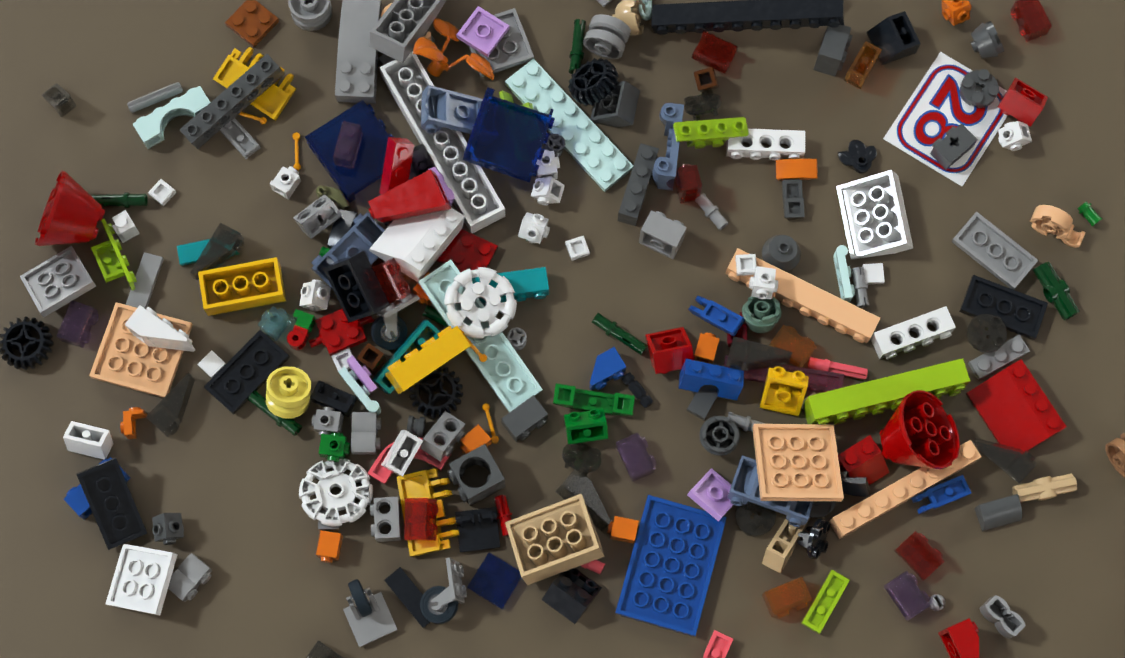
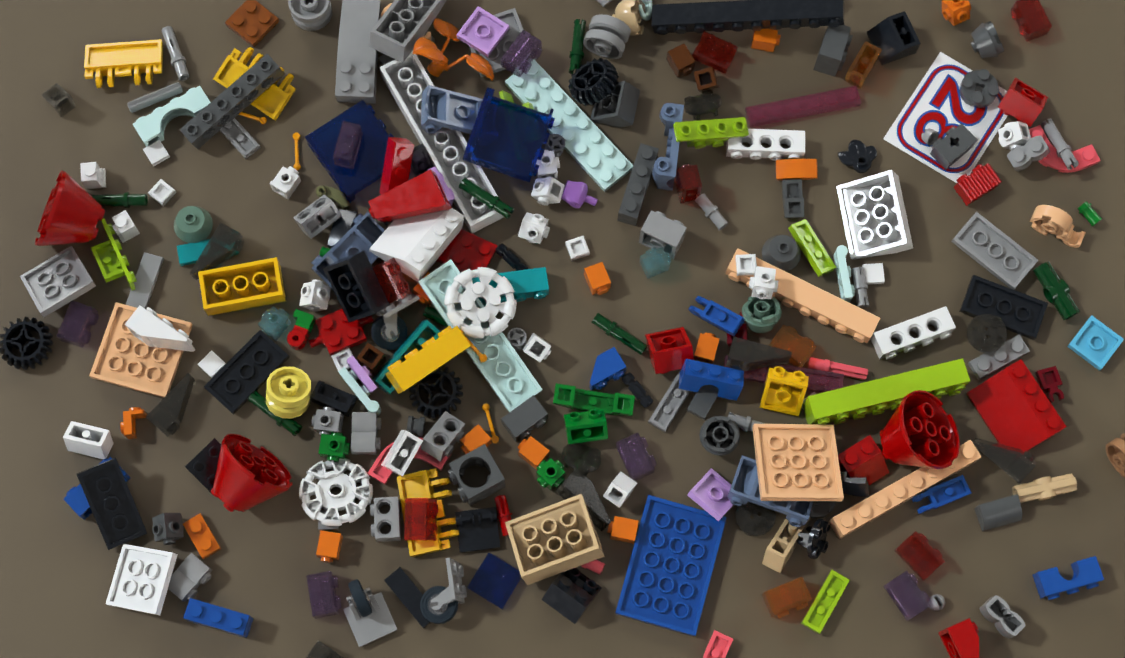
(93, 176): none -> white brick
(123, 57): none -> yellow hinge
(156, 153): none -> white tile
(177, 60): none -> light grey pin
(193, 224): none -> sand green cone
(201, 536): none -> orange plate
(205, 463): none -> black hinge
(218, 618): none -> blue arch
(247, 474): none -> red cone
(323, 594): none -> clear purple brick
(493, 202): none -> dark green pin
(510, 258): none -> black axle
(521, 53): none -> clear purple brick
(532, 451): none -> orange brick
(537, 348): none -> white brick
(547, 480): none -> green brick
(576, 194): none -> medium lavender piece
(597, 278): none -> orange brick
(620, 489): none -> white brick
(655, 262): none -> clear light blue brick
(669, 406): none -> light grey tile
(681, 60): none -> reddish brown brick
(765, 39): none -> orange brick
(803, 106): none -> clear pink plate
(812, 247): none -> lime plate
(929, 136): none -> light grey hinge
(977, 184): none -> red brick
(1033, 150): none -> light grey brick
(1050, 380): none -> dark red plate
(1059, 143): none -> light grey pin
(1085, 156): none -> coral plate
(1085, 573): none -> blue arch
(1095, 342): none -> medium azure plate

